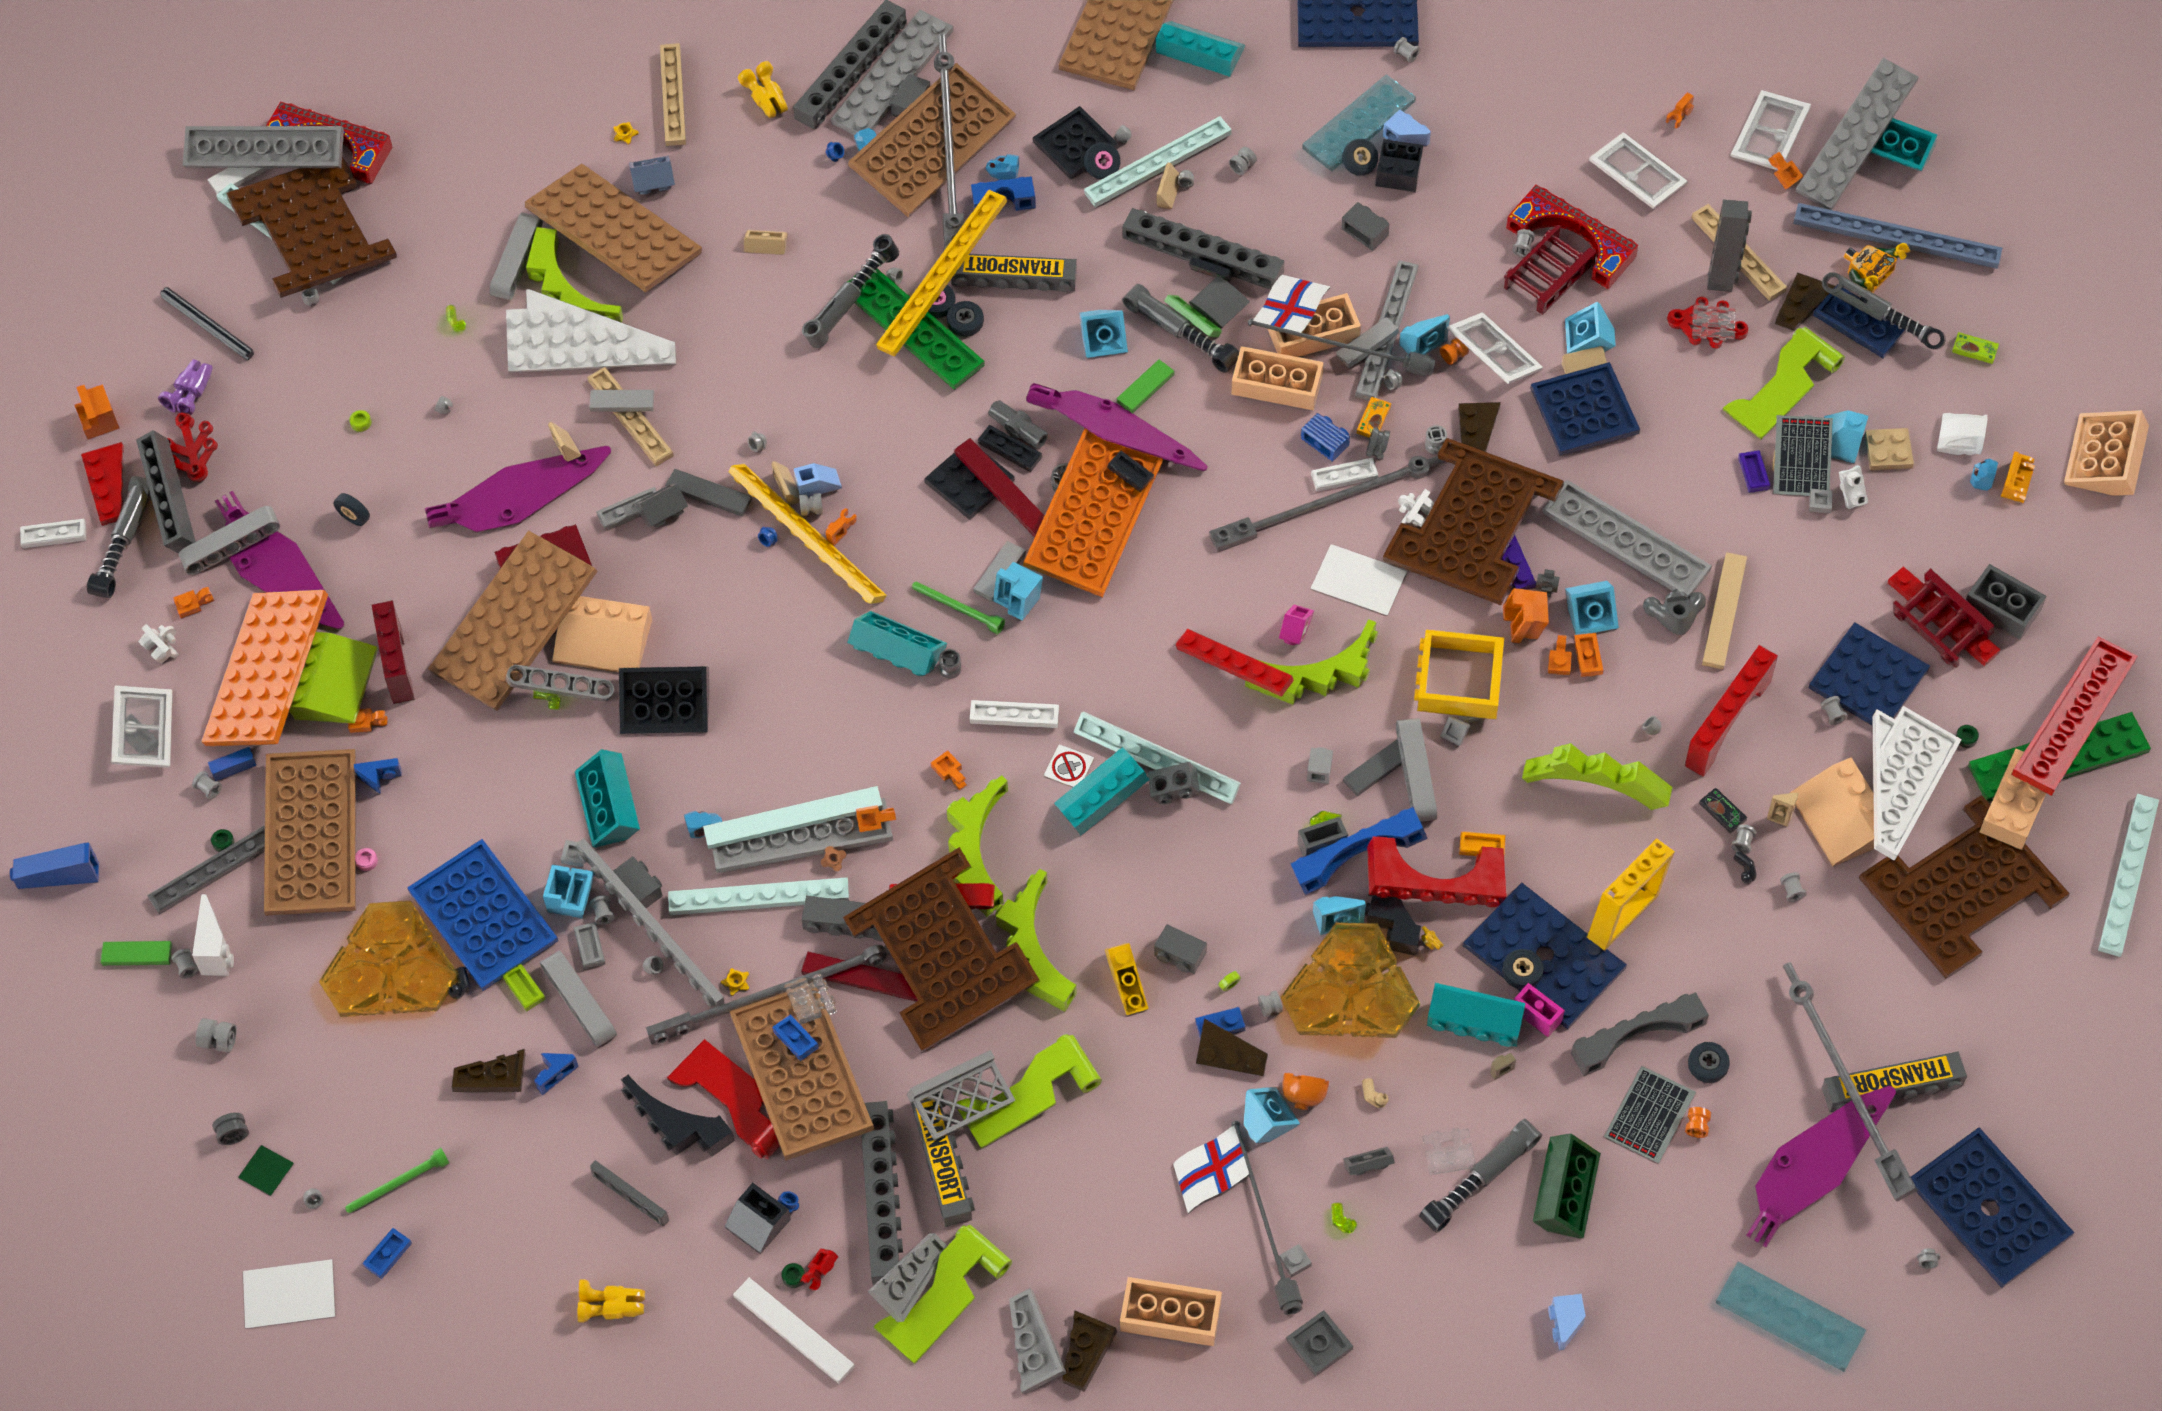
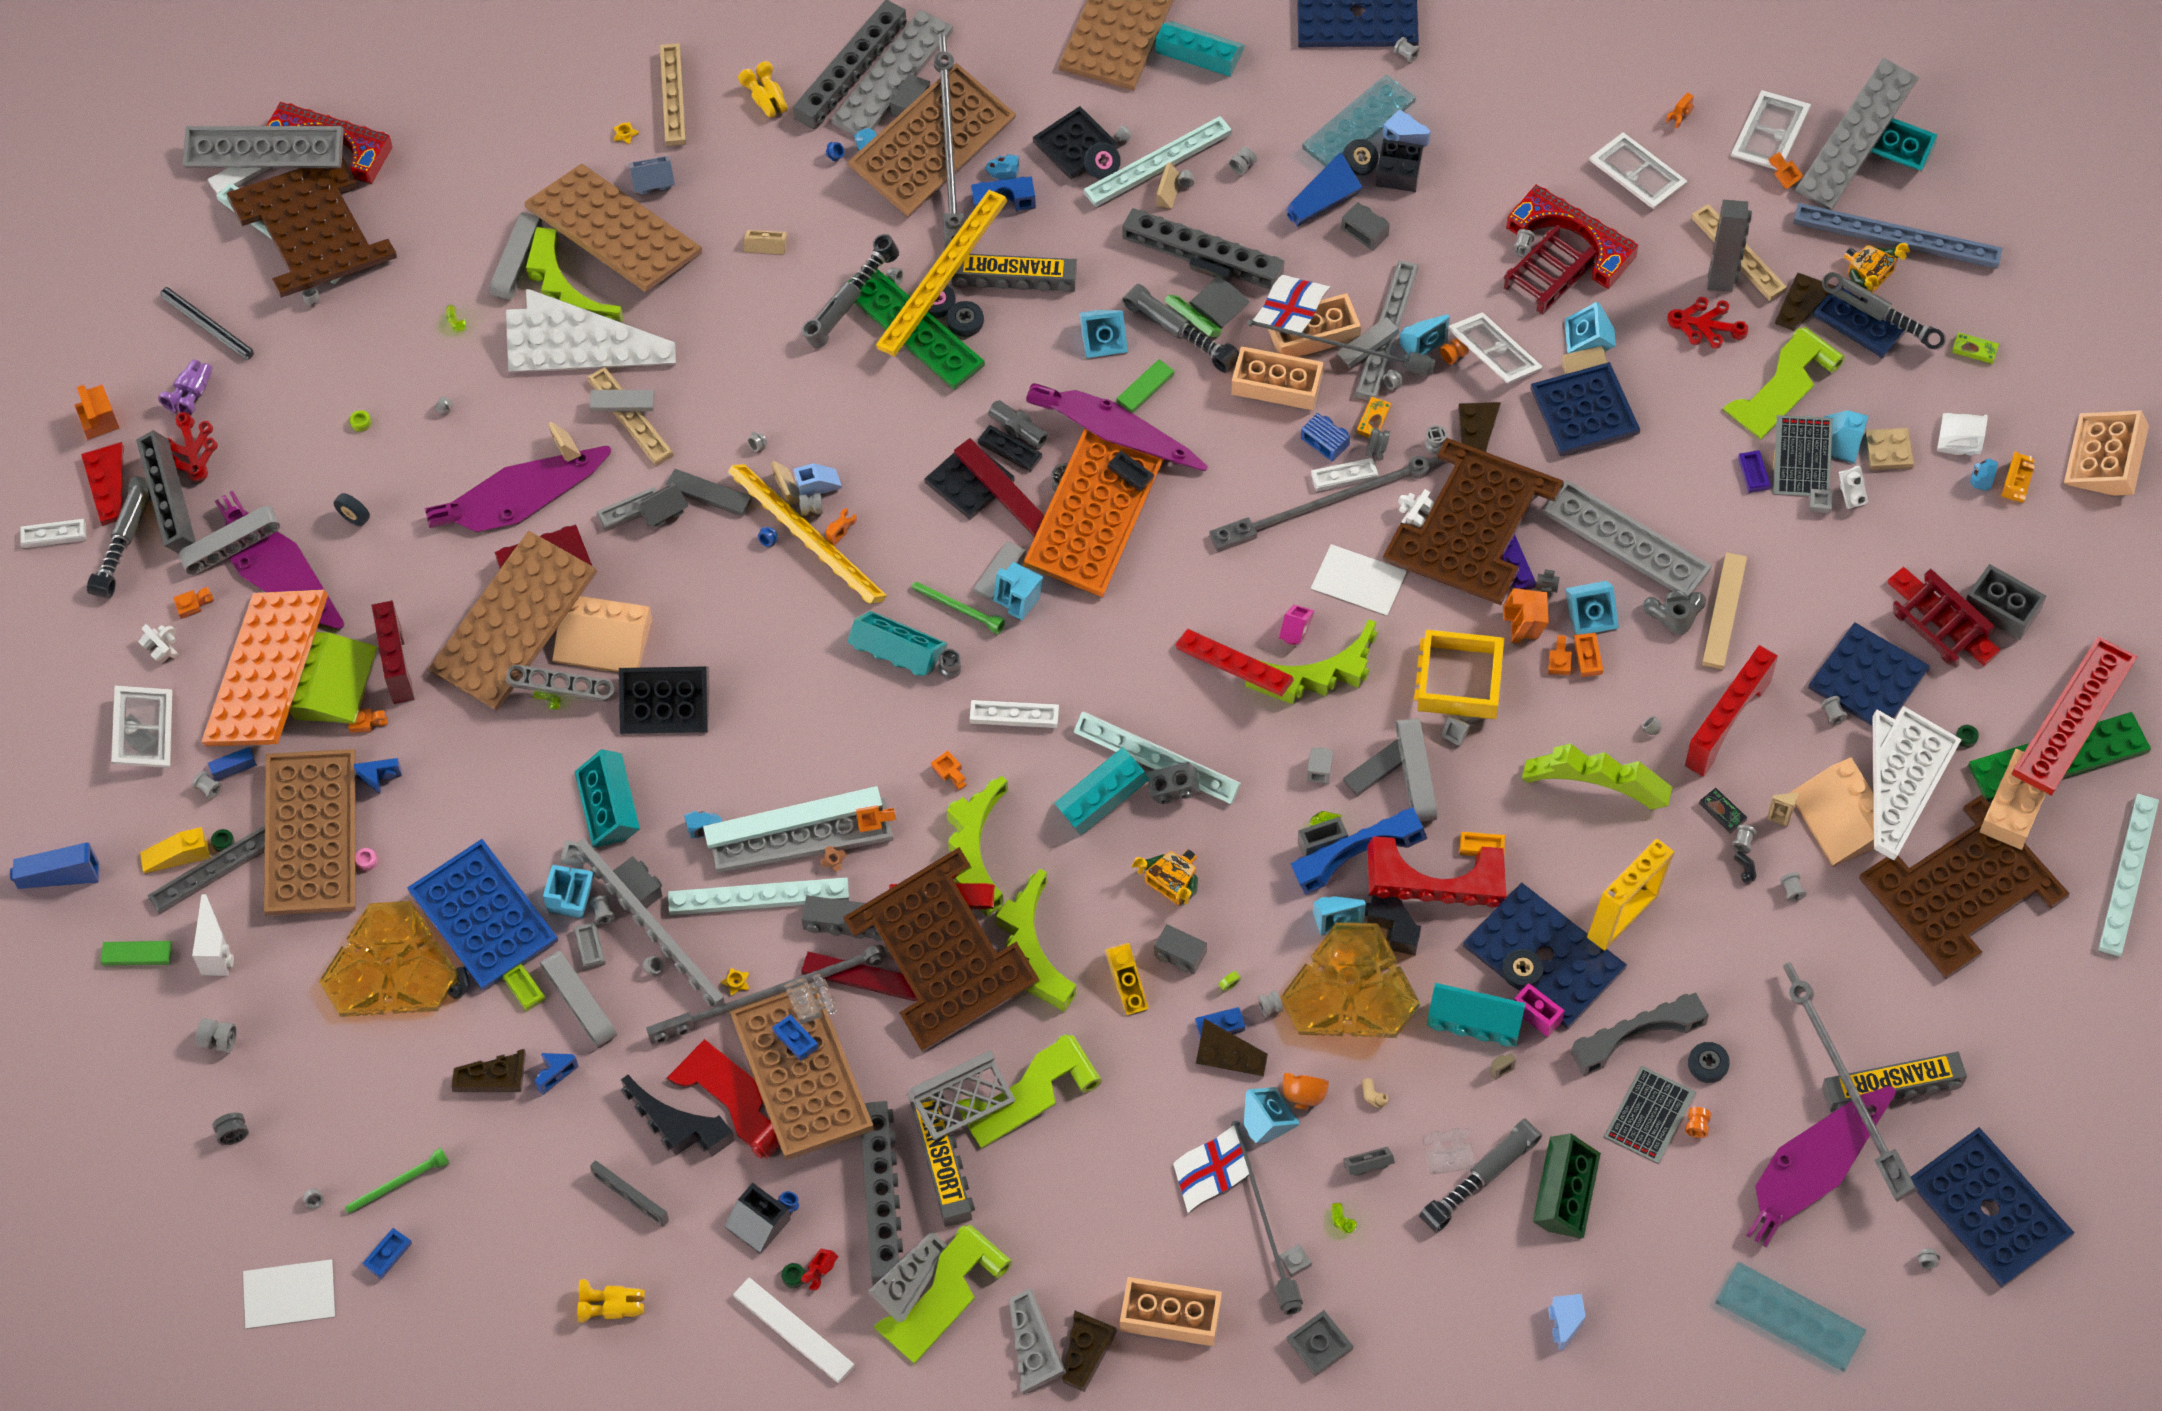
(176, 850): none -> yellow slope
(185, 964): light grey bush -> none
(265, 1170): dark green sticker -> none
(1068, 766): sticker -> none
(1170, 875): none -> torso
(1325, 191): none -> blue slope
(1430, 939): yellow plate -> none
(1713, 317): clear plate -> none

